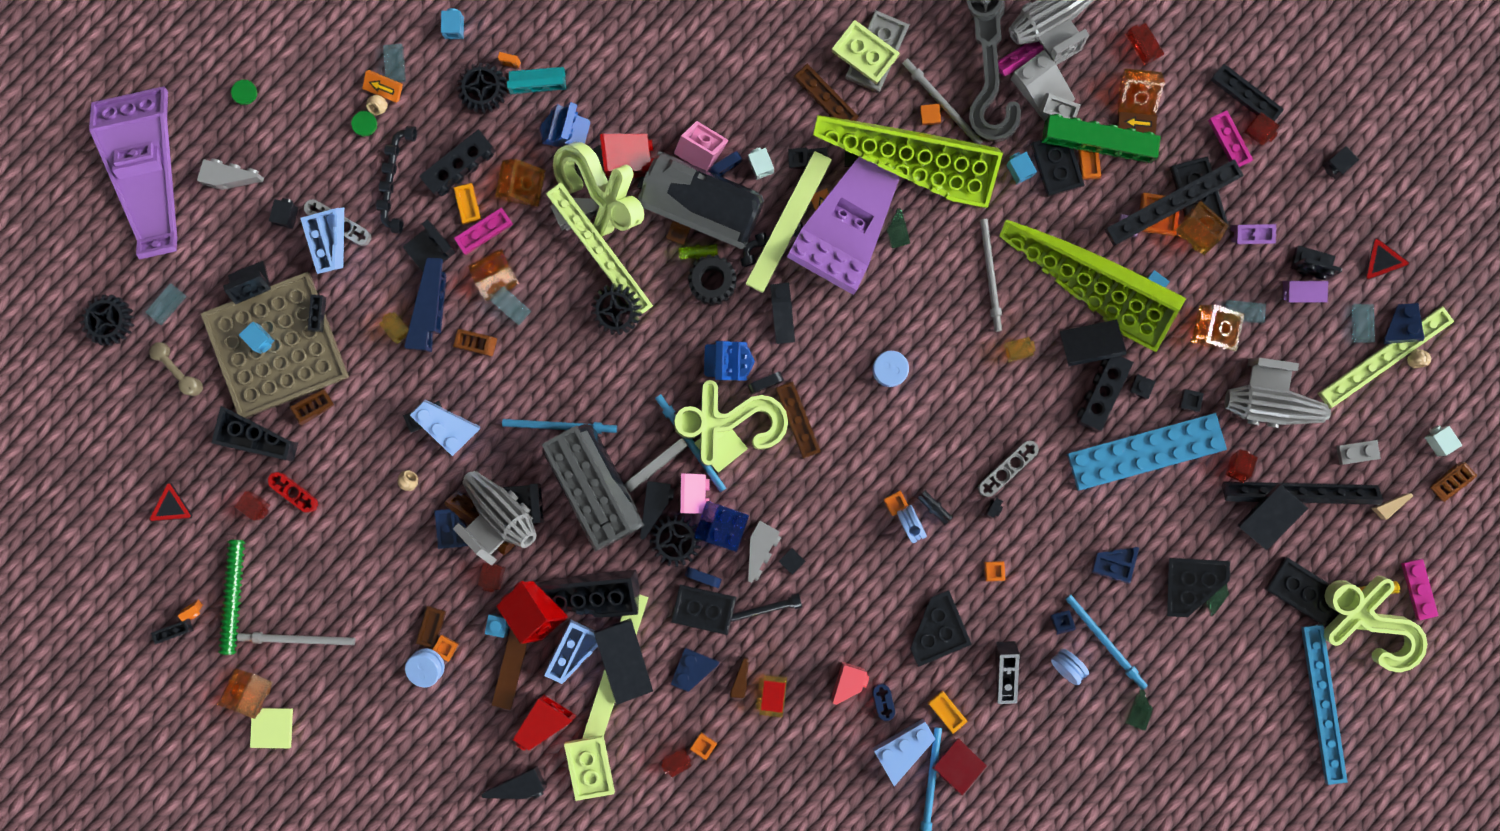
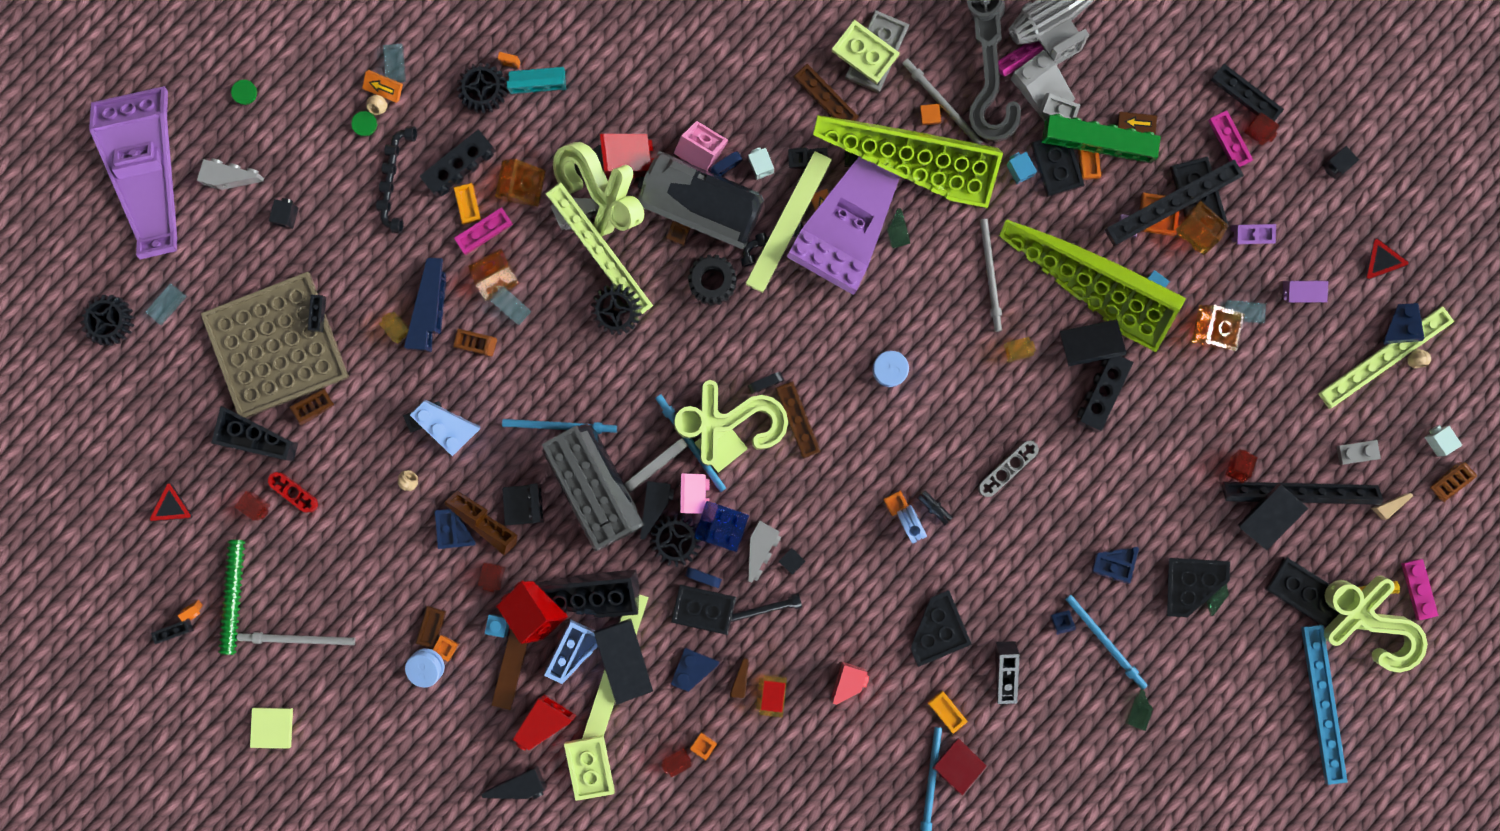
(160, 352): dark tan piece -> none
(245, 693): clear orange slope -> none
(247, 282): black bracket -> none
(257, 338): dark azure brick -> none
(325, 239): light blue wedge -> none
(359, 229): light grey beam -> none
(428, 244): black bracket -> none
(452, 24): dark azure brick -> none
(499, 518): light grey piece -> none
(564, 126): blue piece -> none
(698, 251): clear neon green pin -> none
(728, 360): blue piece -> none
(782, 313): black slope -> none
(879, 703): dark blue beam -> none
(904, 749): light blue wedge -> none
(994, 508): black plate -> none
(994, 571): orange tile -> none
(1069, 666): light blue head -> none
(1140, 91): clear orange slope -> none
(1142, 386): black plate -> none
(1144, 43): clear red panel -> none
(1146, 451): dark azure plate -> none
(1191, 400): black plate -> none
(1269, 397): light grey piece -> none
(1314, 262): black bracket -> none
(1363, 323): clear light blue tile -> none

